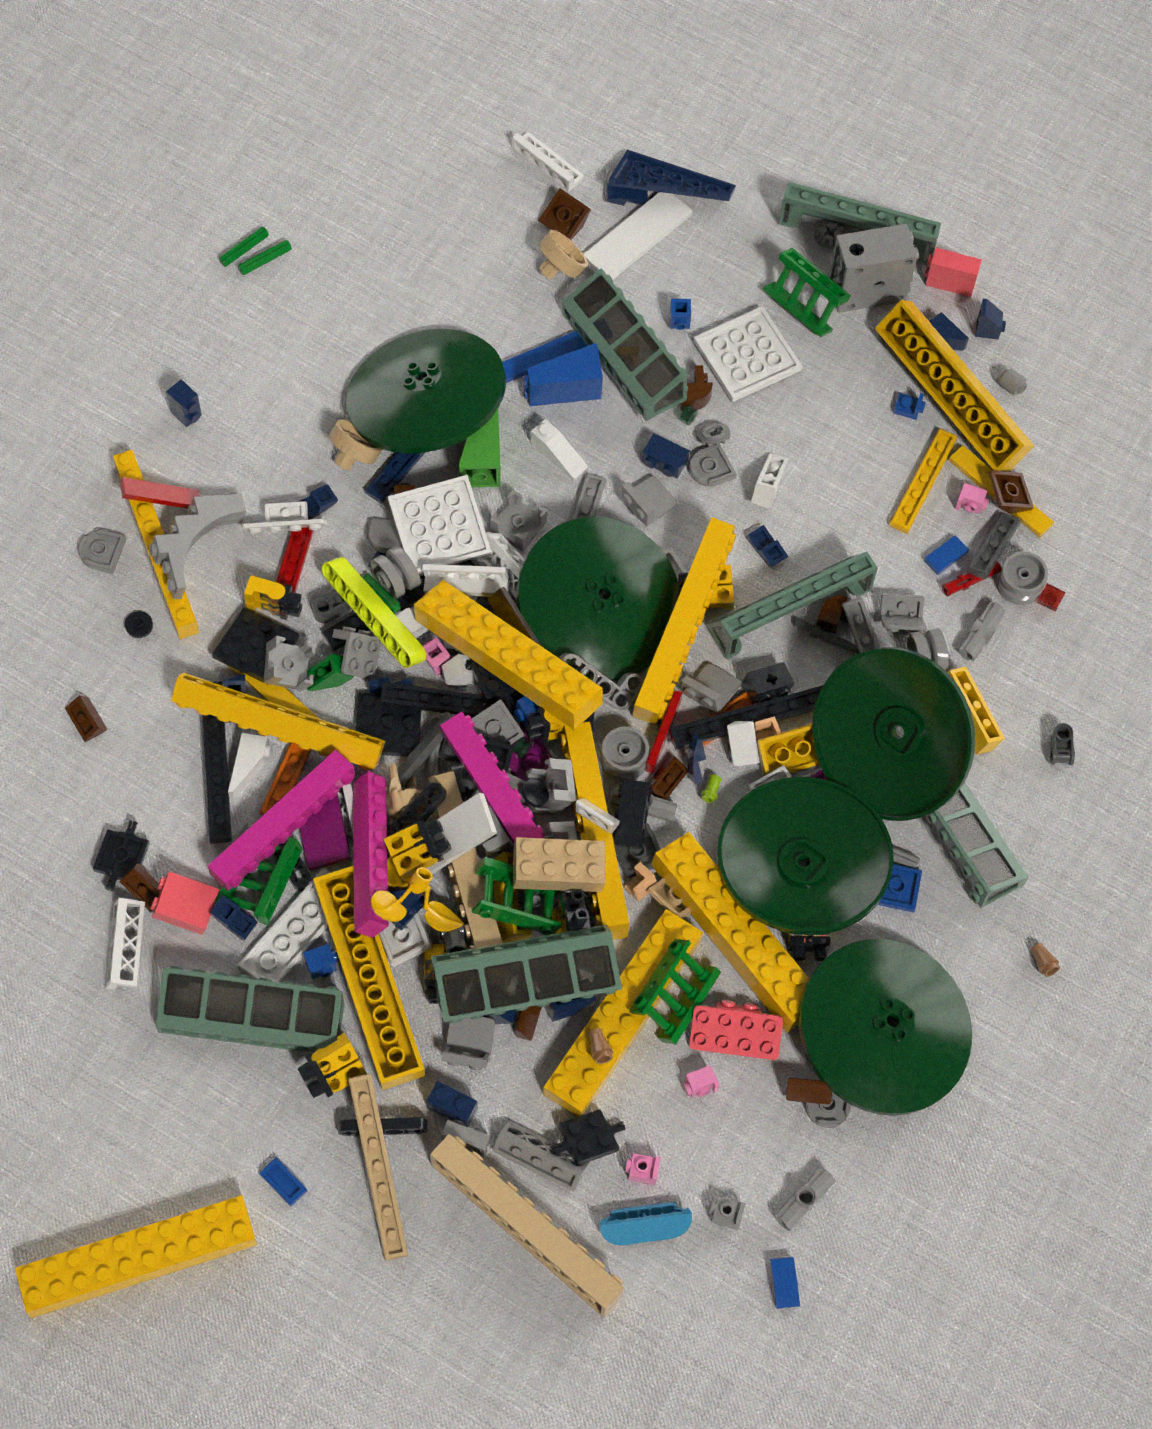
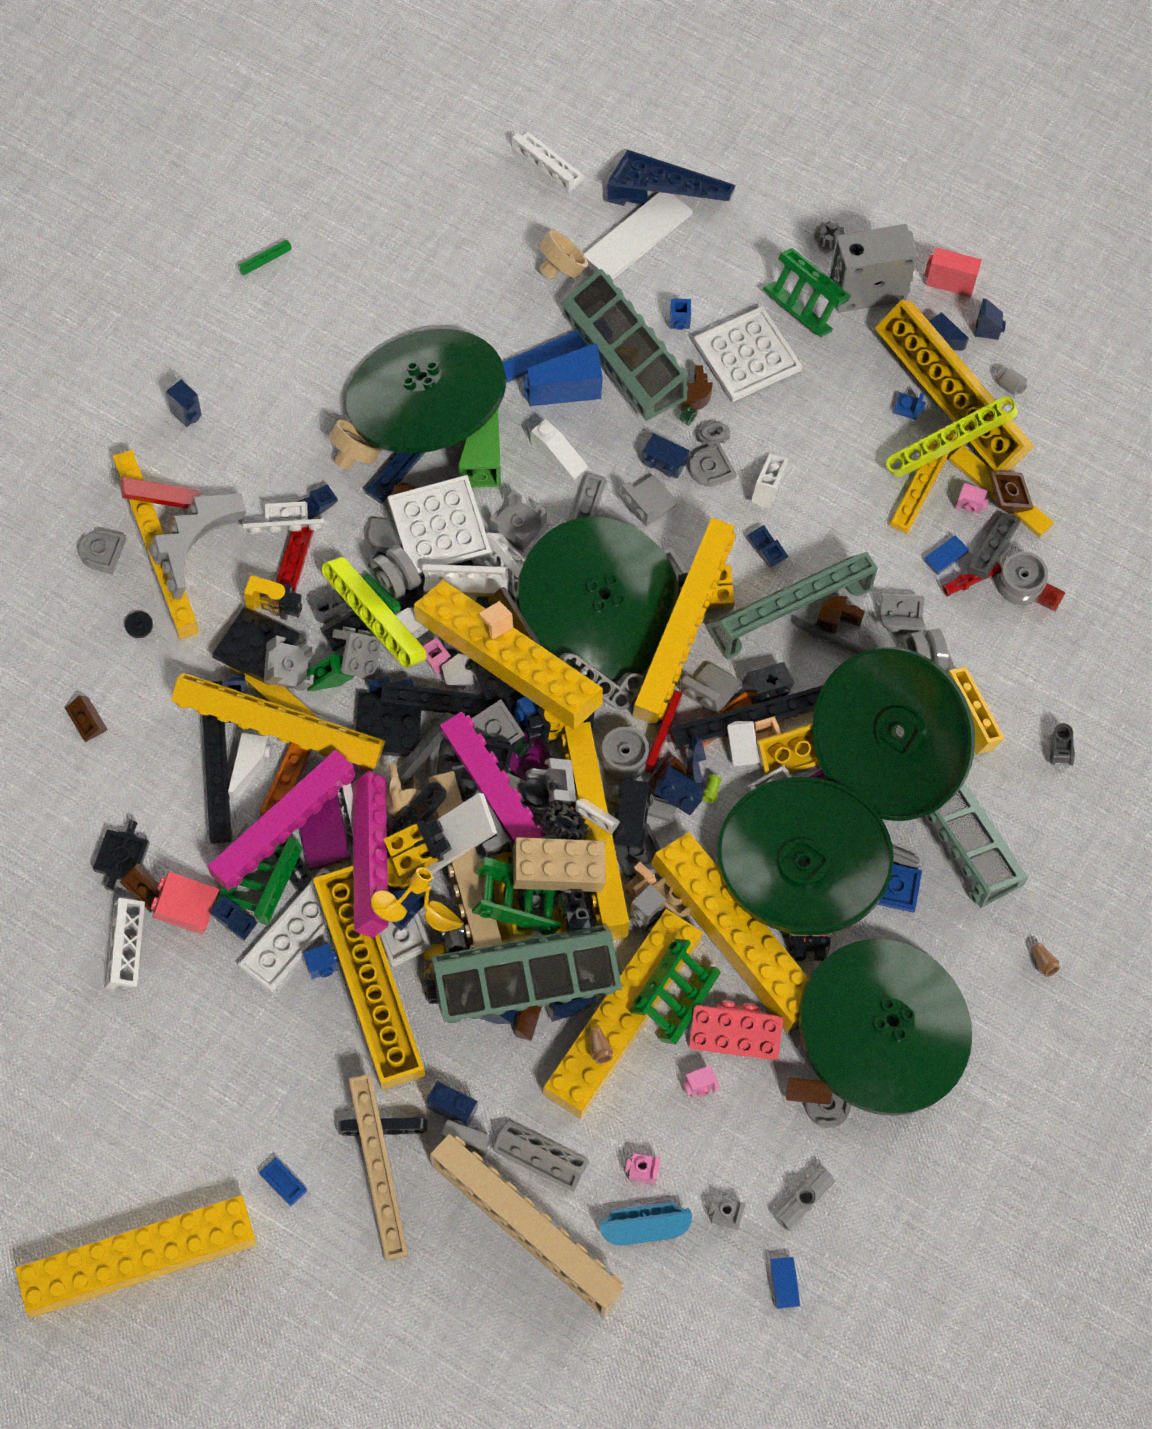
(243, 246): green axle -> none
(248, 1010): window -> none
(331, 1067): yellow hips -> none
(470, 1043): light grey bracket -> none
(498, 619): none -> light nougat panel
(564, 822): none -> black gear
(565, 214): reddish brown slope -> none
(588, 1137): black plate -> none
(647, 908): none -> light grey brick
(679, 790): none -> dark blue brick
(855, 214): sand green window -> none
(860, 625): light grey tile -> none
(941, 436): none -> neon yellow beam
(982, 631): light grey piece -> none

